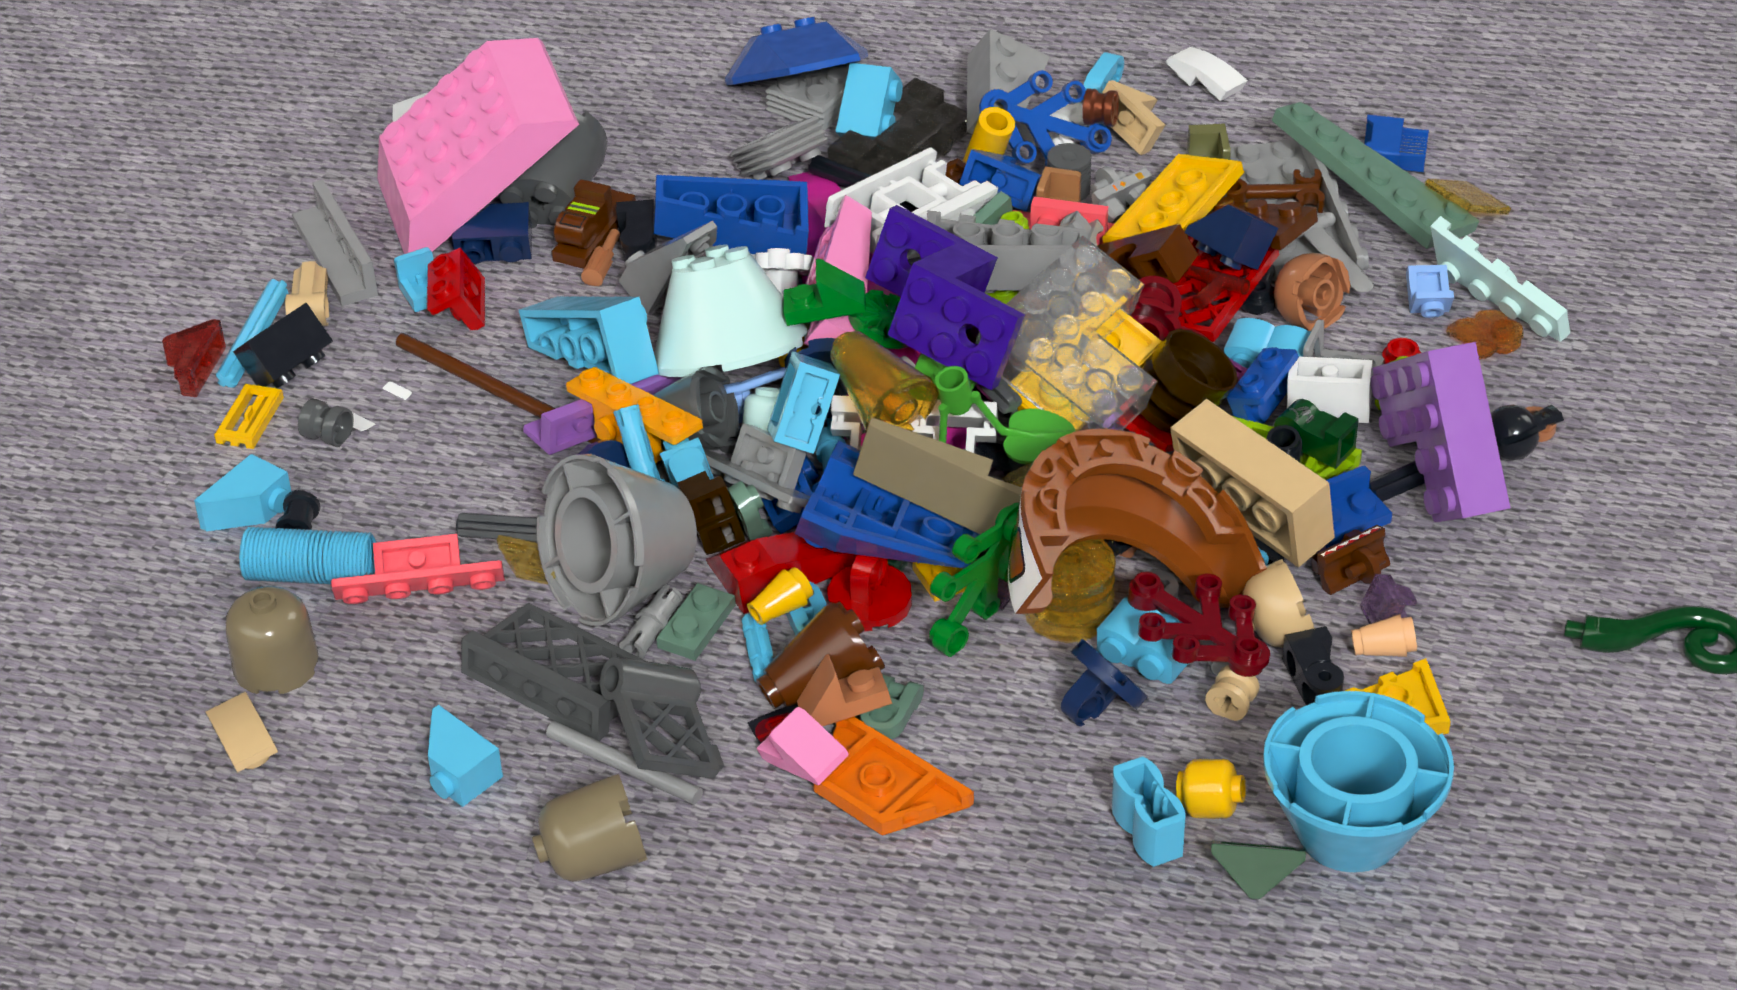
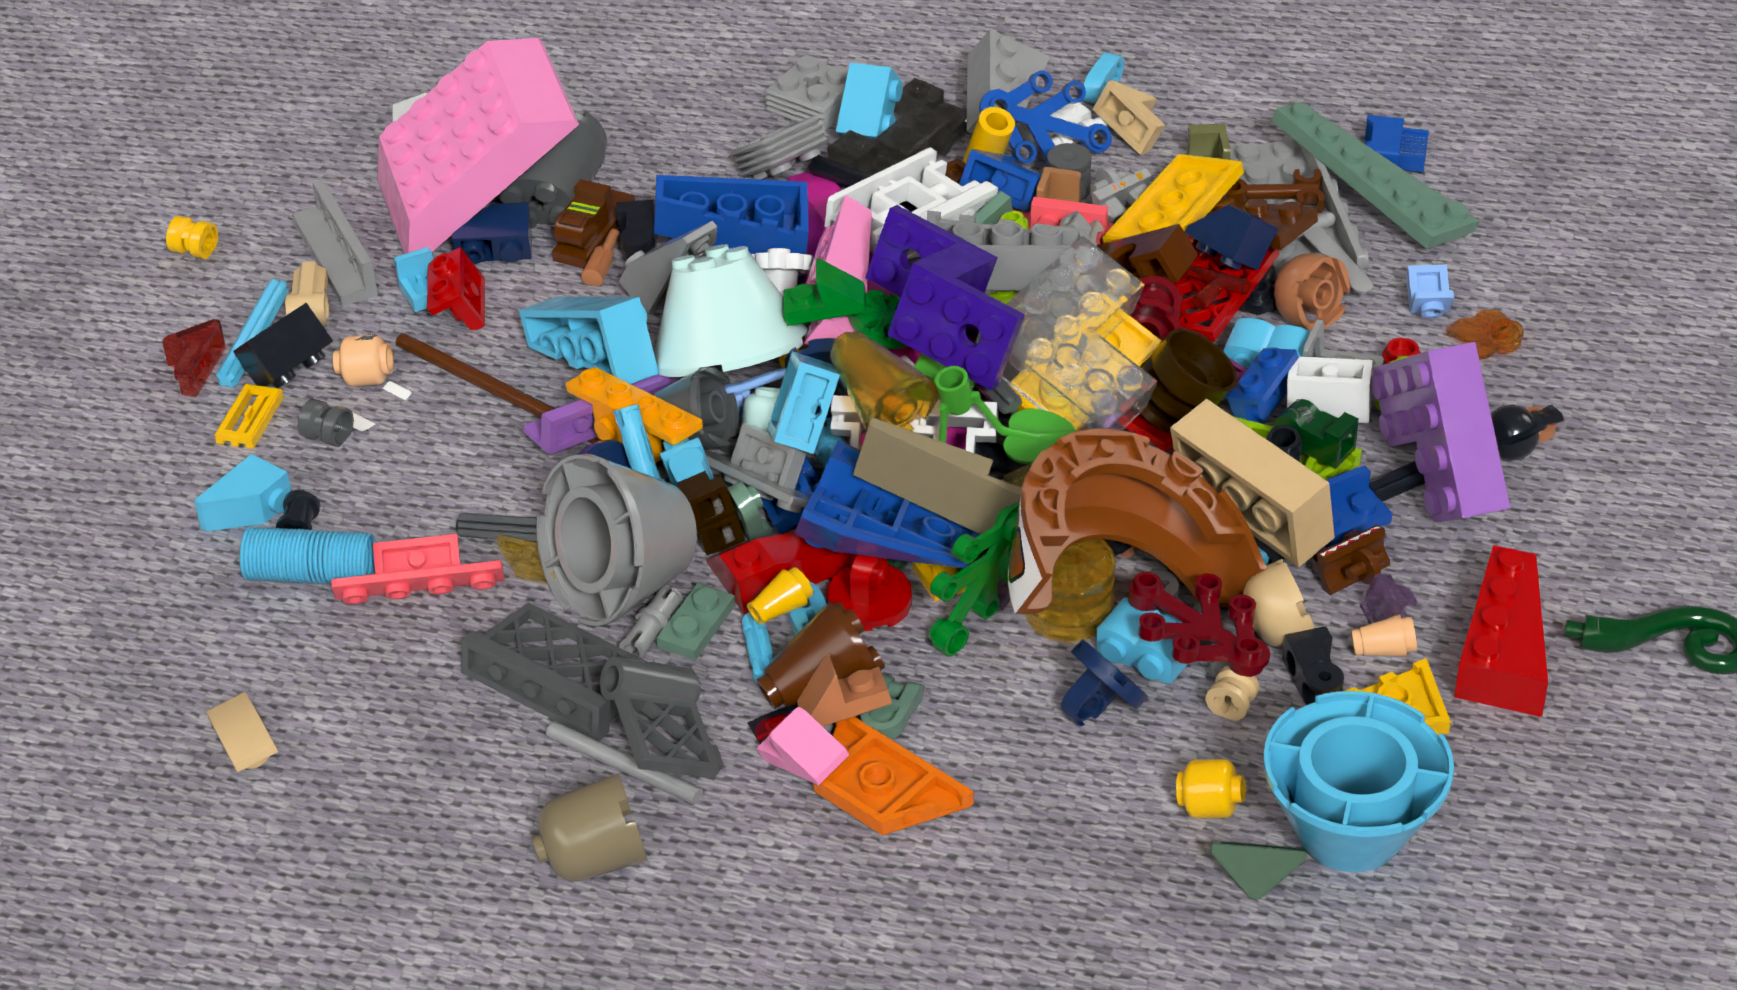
(191, 237): none -> yellow wheel
(270, 640): dark tan cylinder -> none
(363, 360): none -> light nougat head
(460, 759): medium azure slope -> none
(793, 51): blue wedge -> none
(1100, 107): copper wheel -> none
(1148, 811): medium azure brick -> none
(1215, 74): white slope -> none
(1467, 196): clear yellow piece -> none
(1497, 283): light aqua wing -> none
(1505, 643): none -> red wedge

